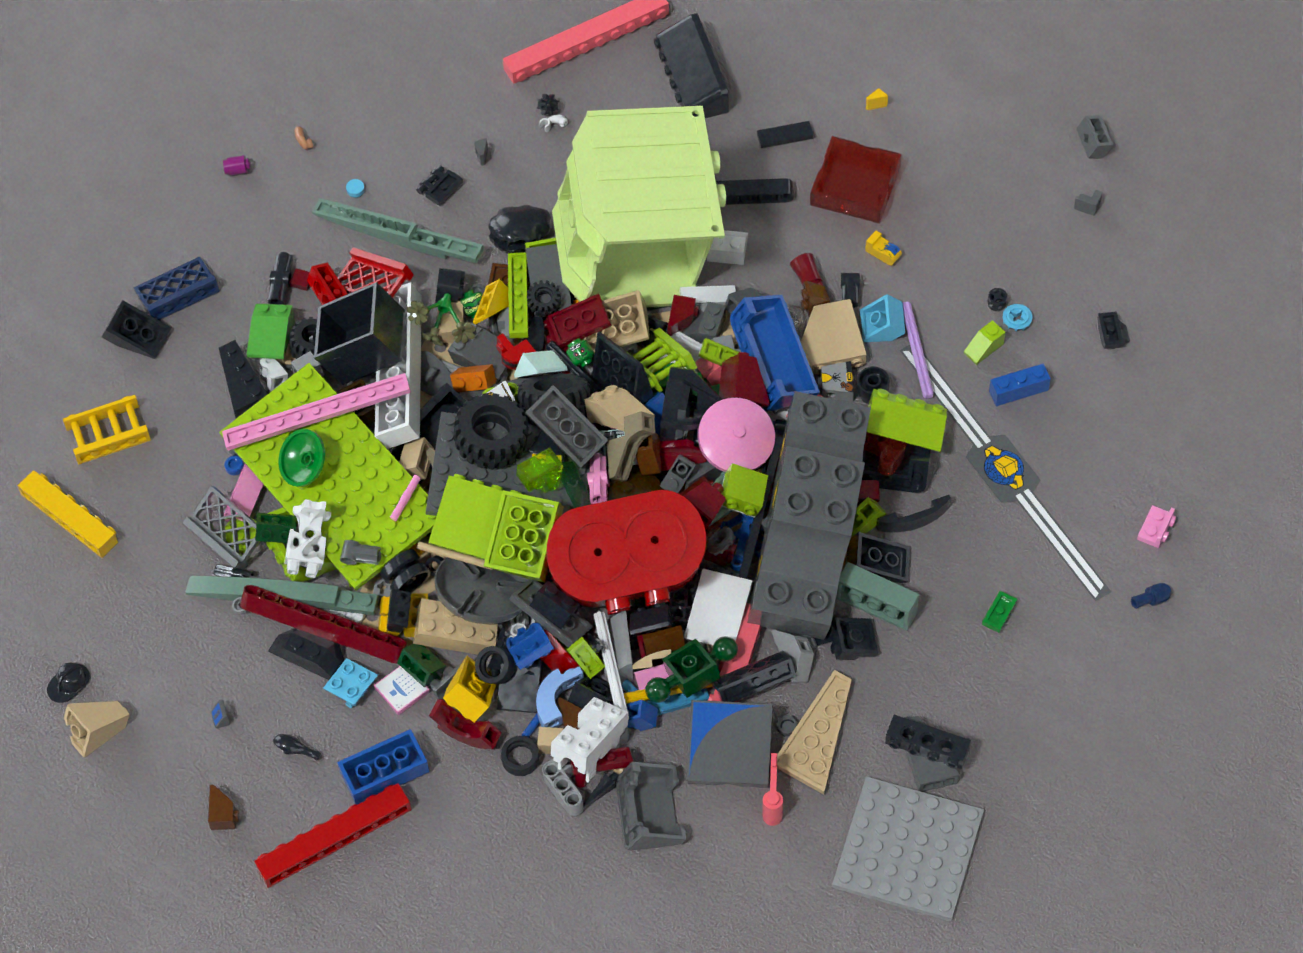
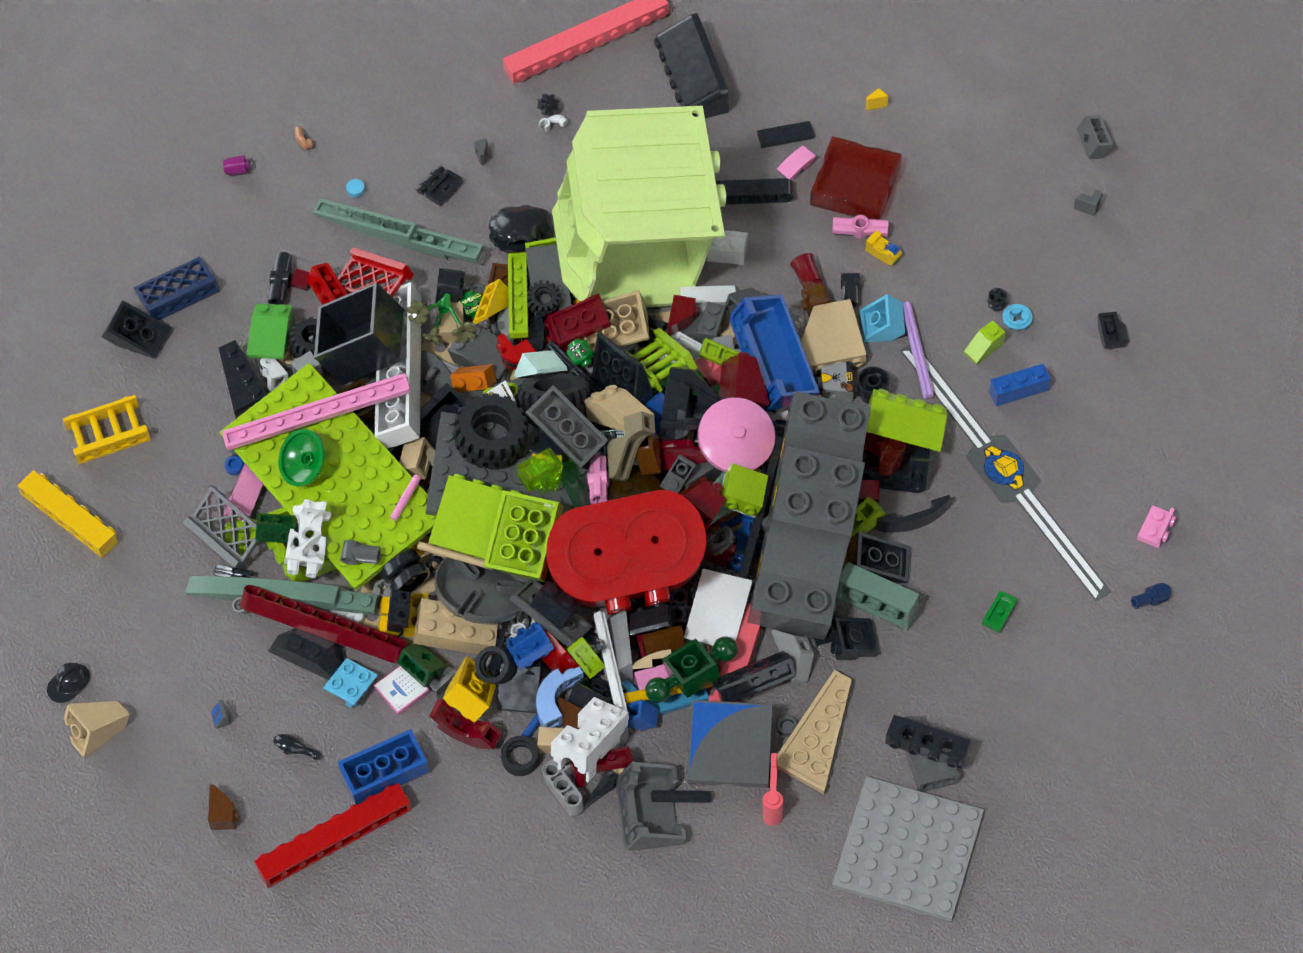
(680, 796): none -> black axle
(796, 162): none -> bright pink slope
(859, 226): none -> bright pink piece

